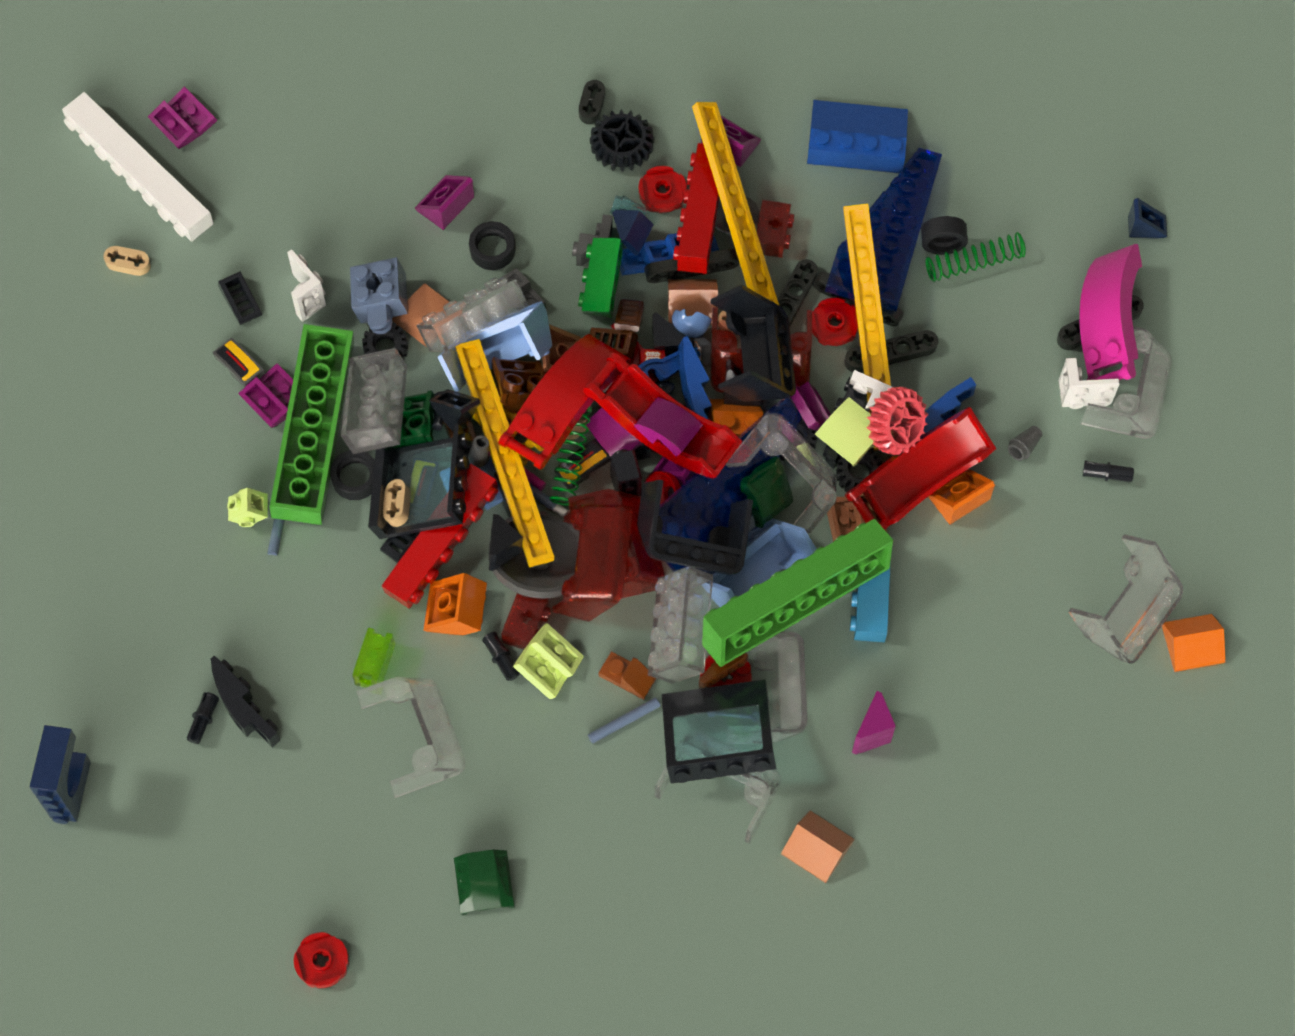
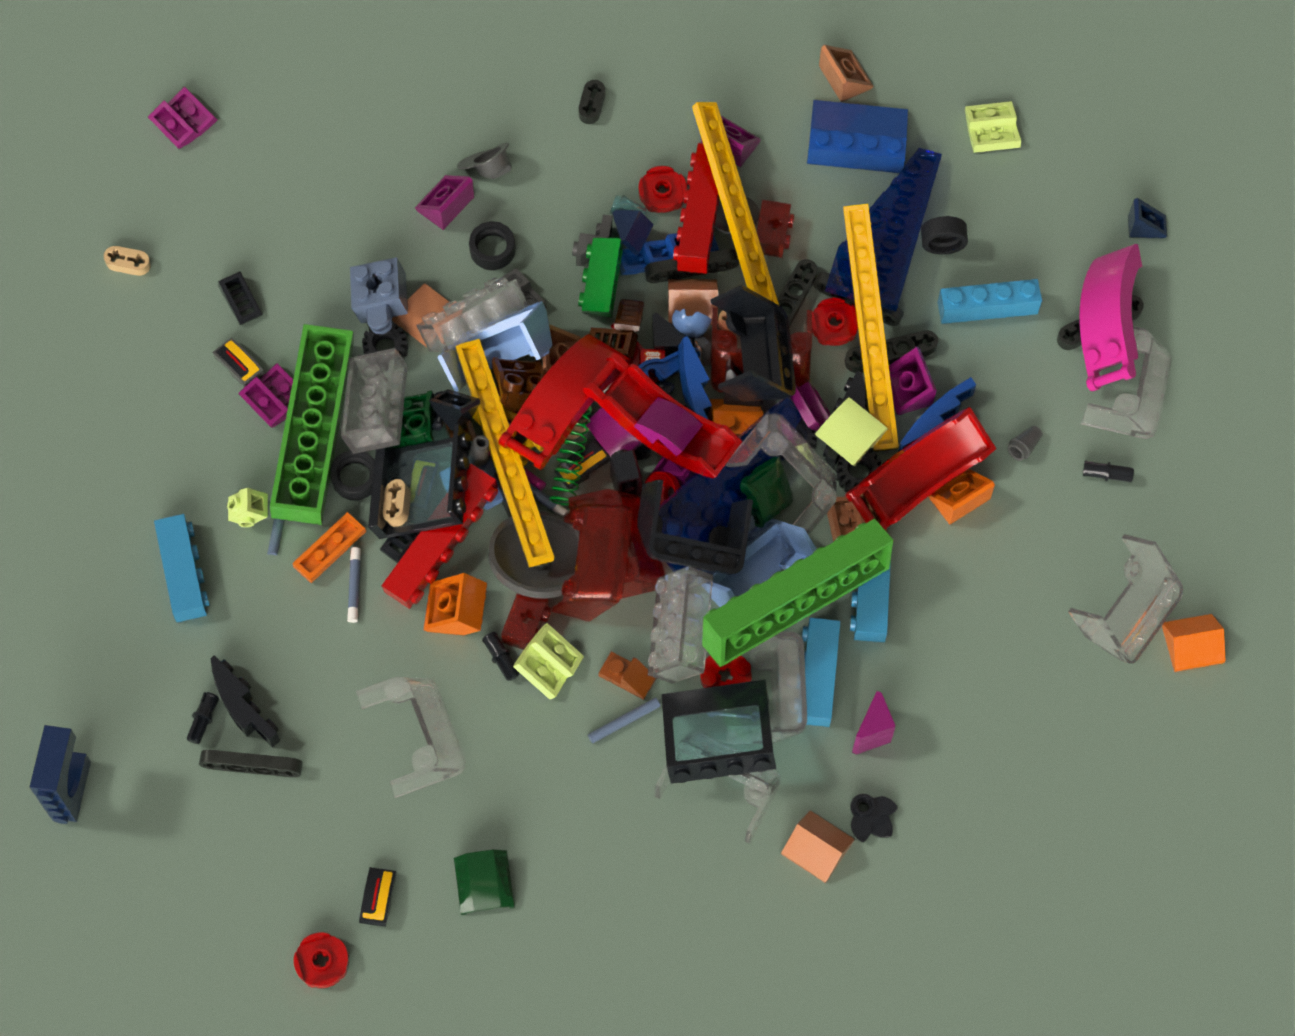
(137, 166): white brick -> none
(180, 568): none -> dark azure brick
(250, 763): none -> pearl dark grey beam
(309, 294): white bracket -> none
(329, 547): none -> orange plate
(354, 579): none -> sand blue bar
(373, 658): clear neon green brick -> none
(377, 897): none -> slope
(489, 163): none -> dark grey piece
(504, 543): black slope -> none
(631, 148): black gear -> none
(716, 673): reddish brown slope -> none
(820, 668): none -> dark azure brick
(843, 72): none -> nougat slope
(864, 384): white slope -> none
(875, 819): none -> black plate
(897, 420): coral gear -> none
(911, 383): none -> magenta slope
(974, 251): green piece -> none
(989, 301): none -> dark azure brick
(992, 127): none -> yellowish green slope
(1078, 392): white bracket -> none

